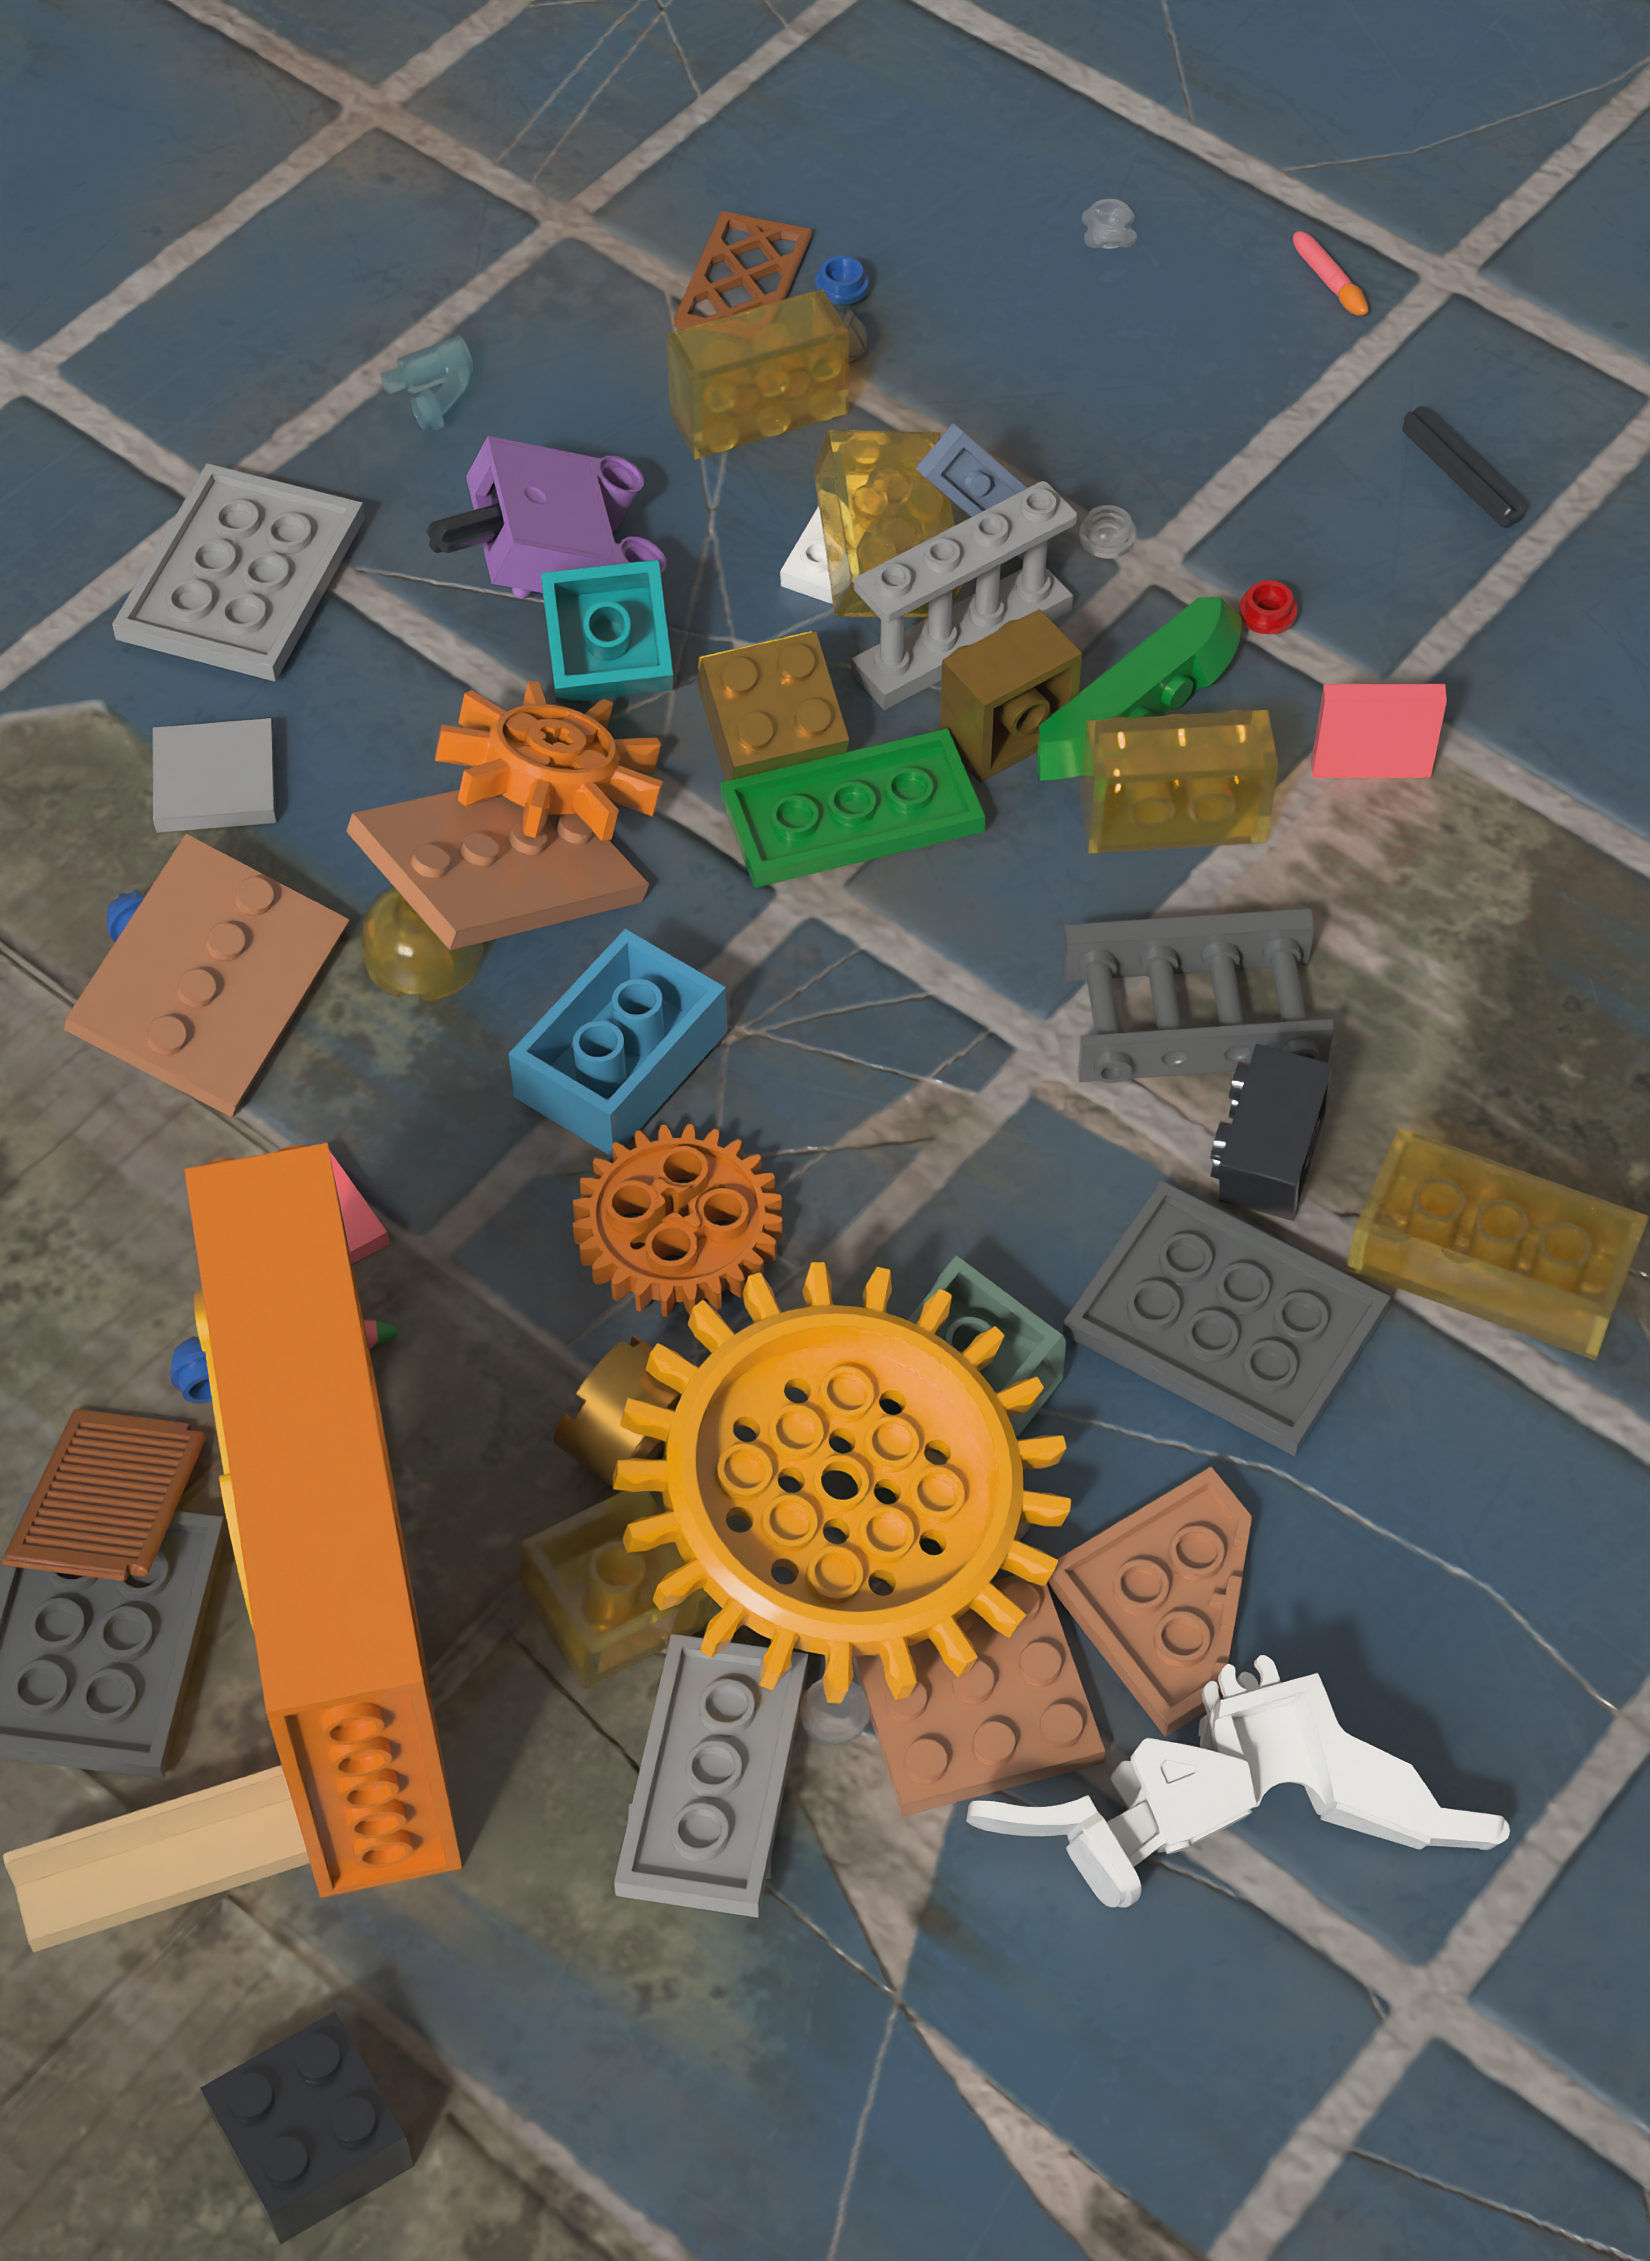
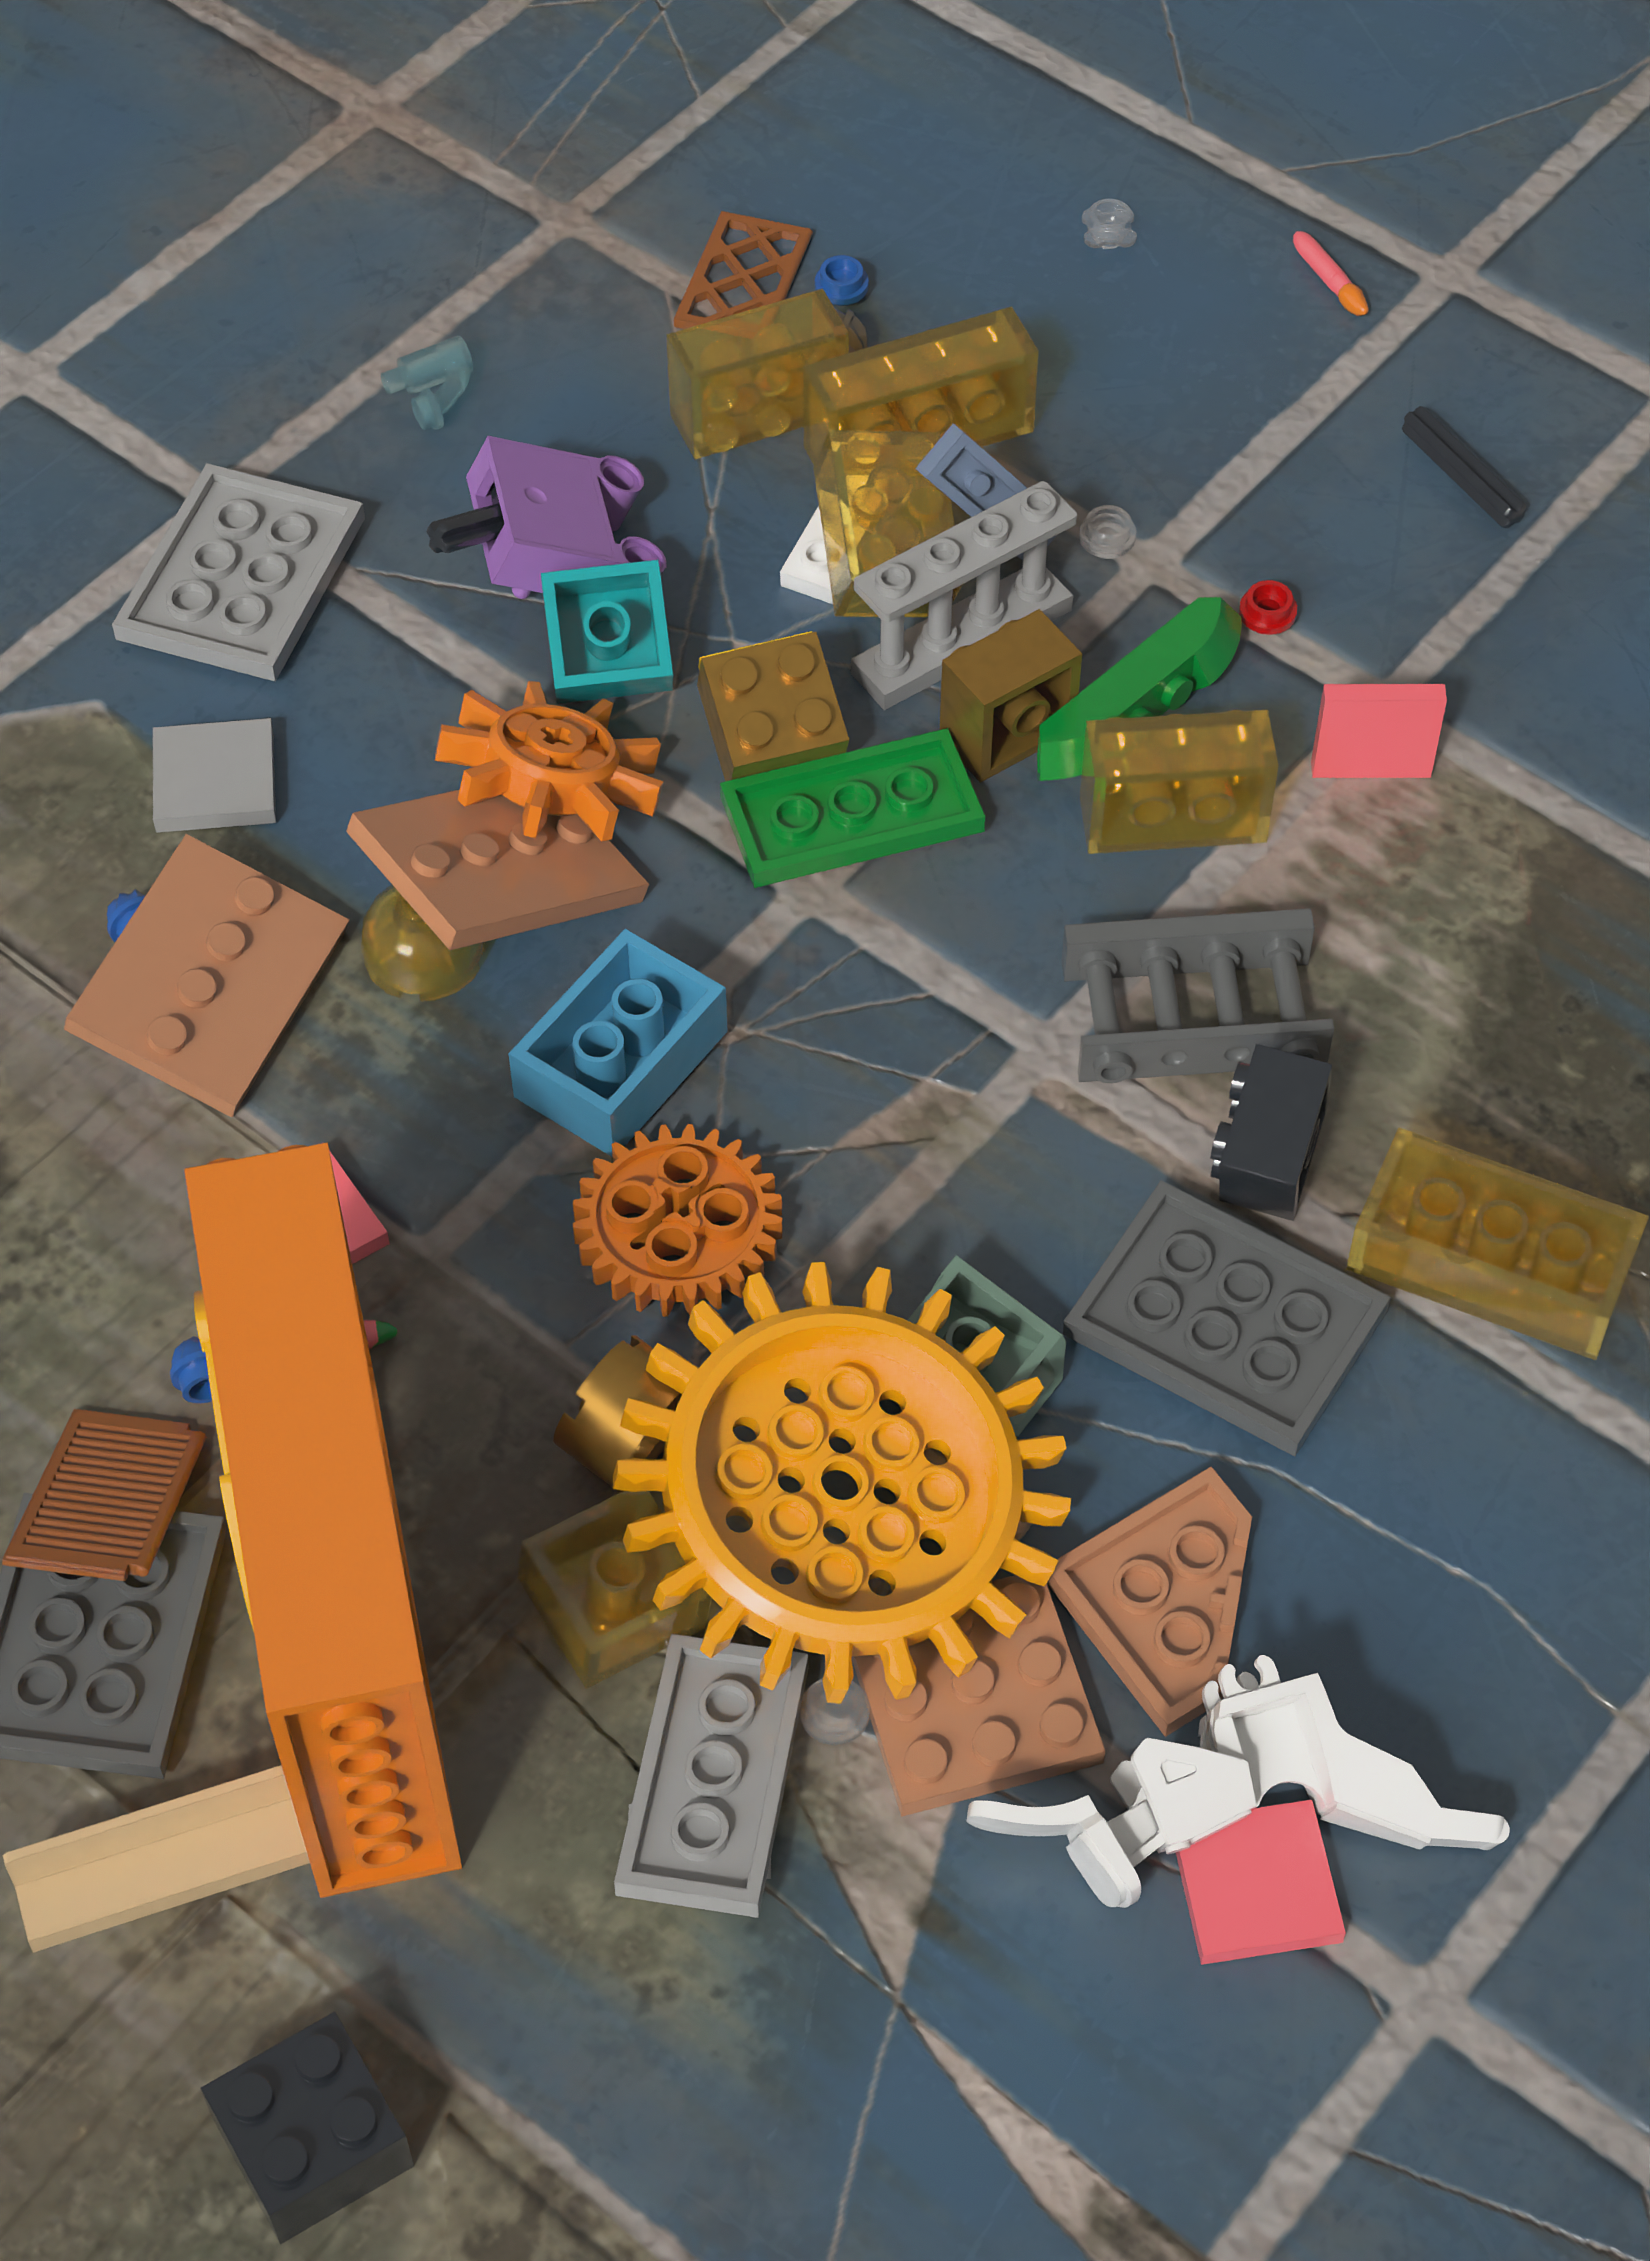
(960, 373): none -> clear yellow brick
(1261, 1886): none -> coral tile

